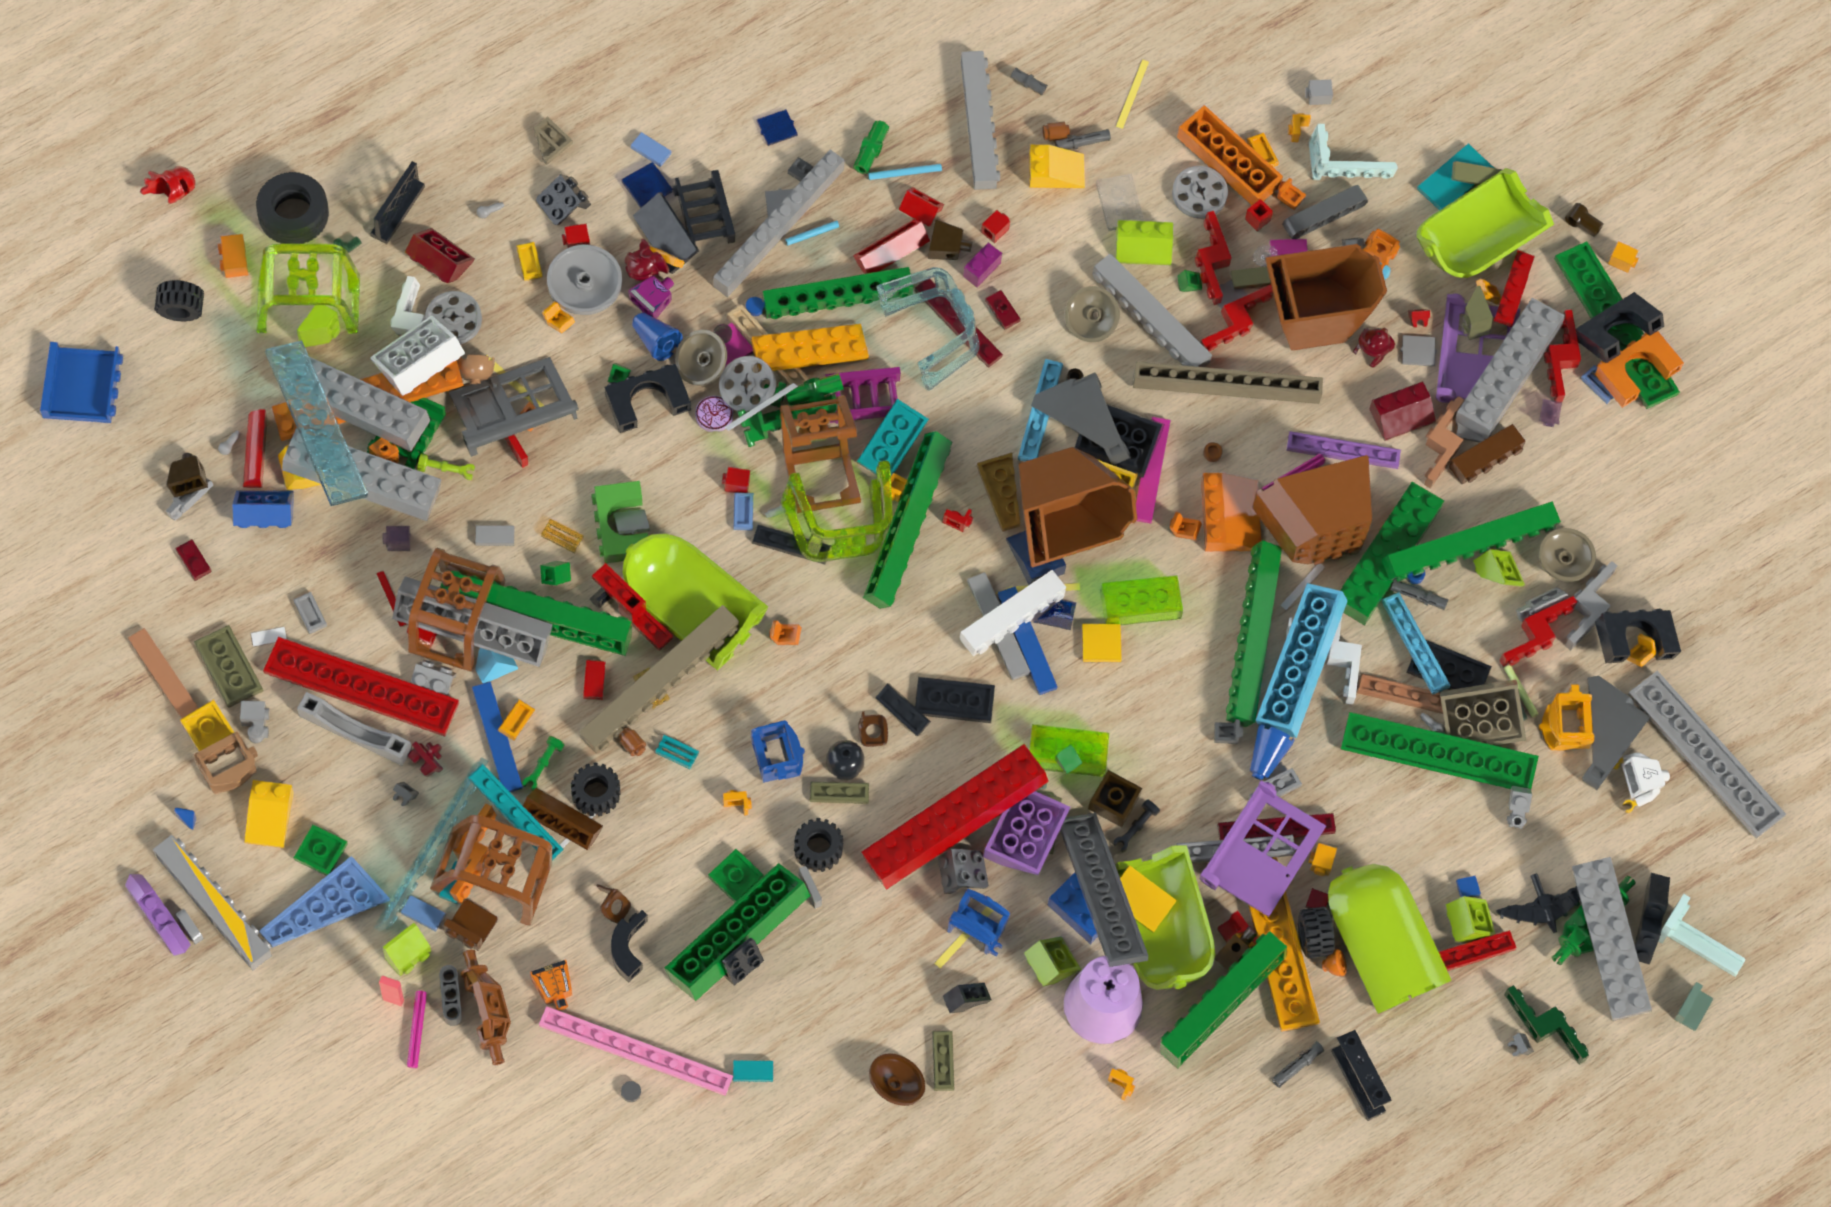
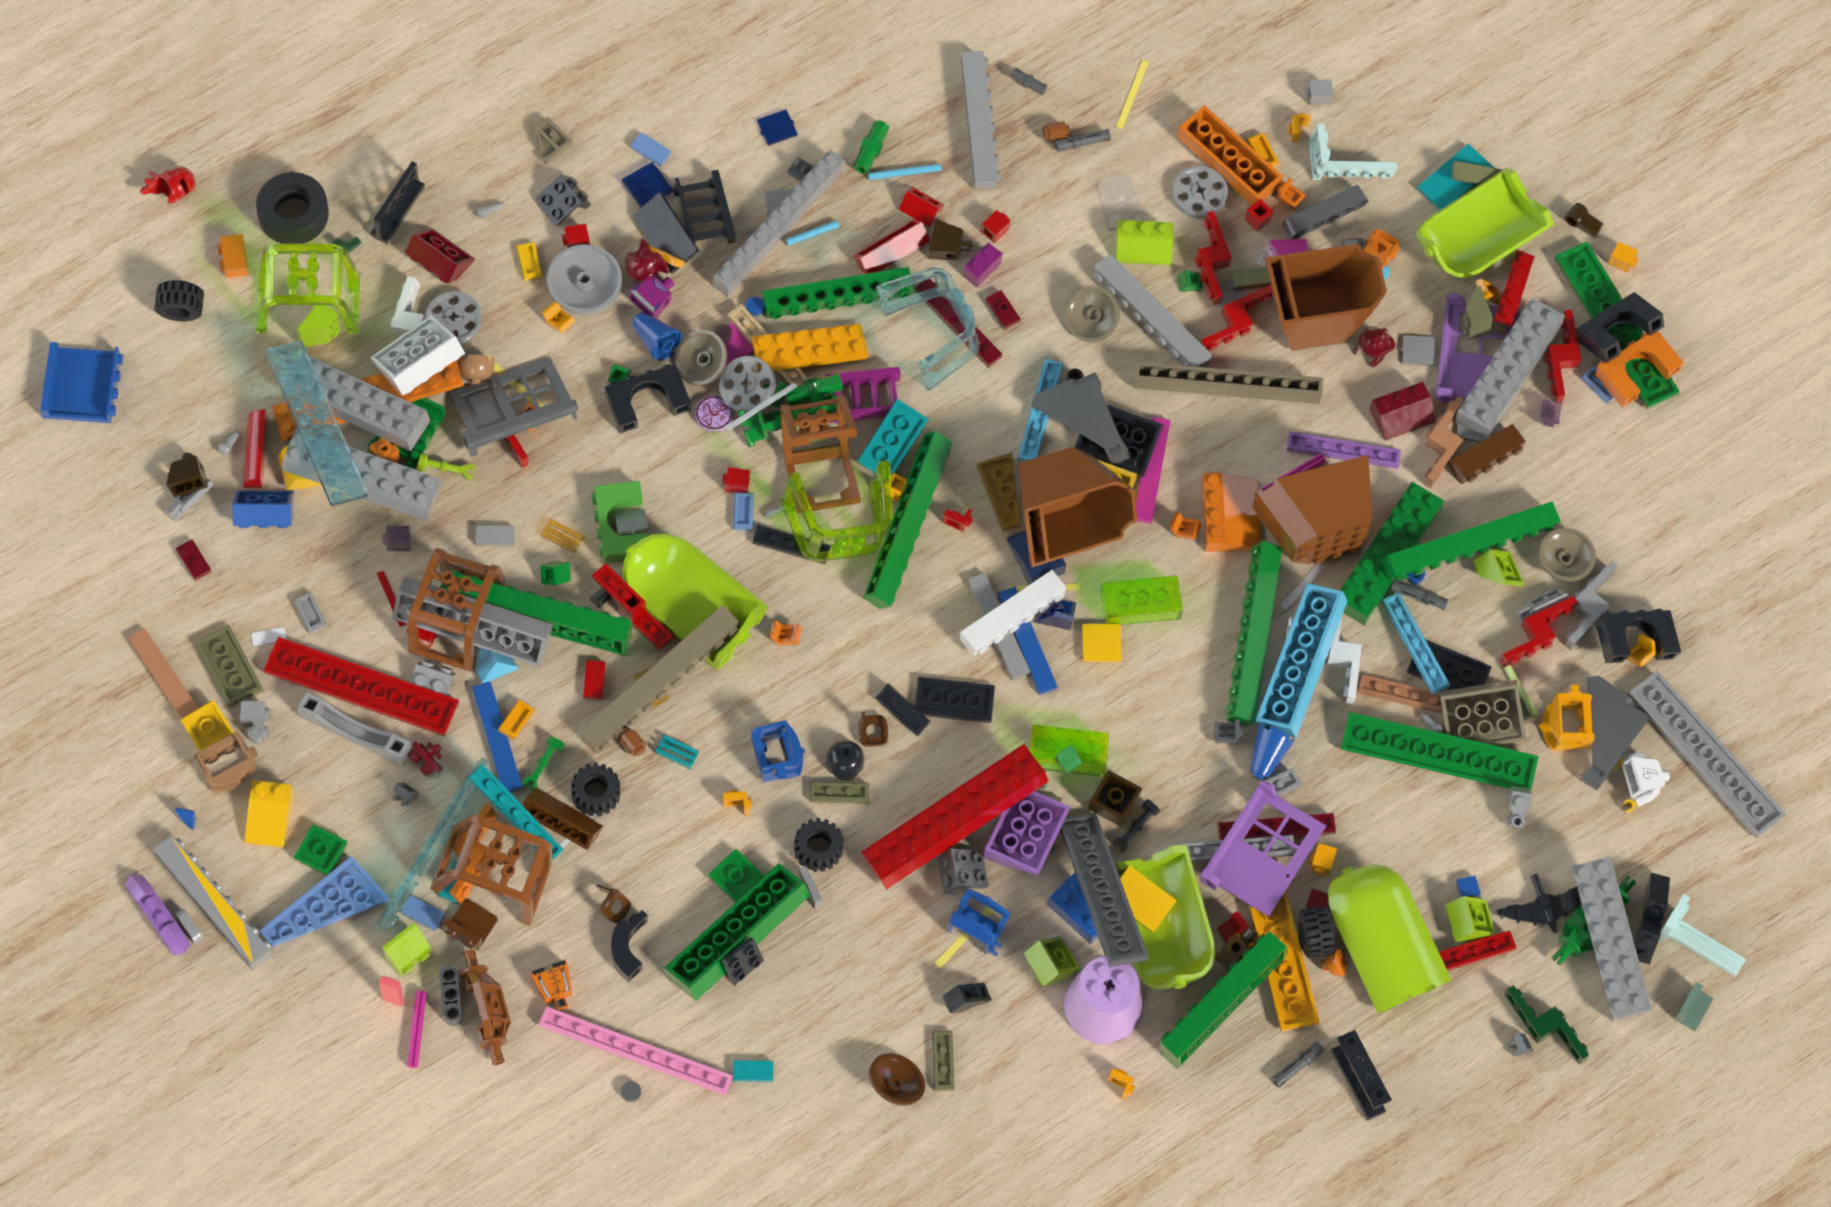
(1055, 167): yellow slope -> none
(1212, 452): dark orange tile -> none
(1419, 314): red tile -> none

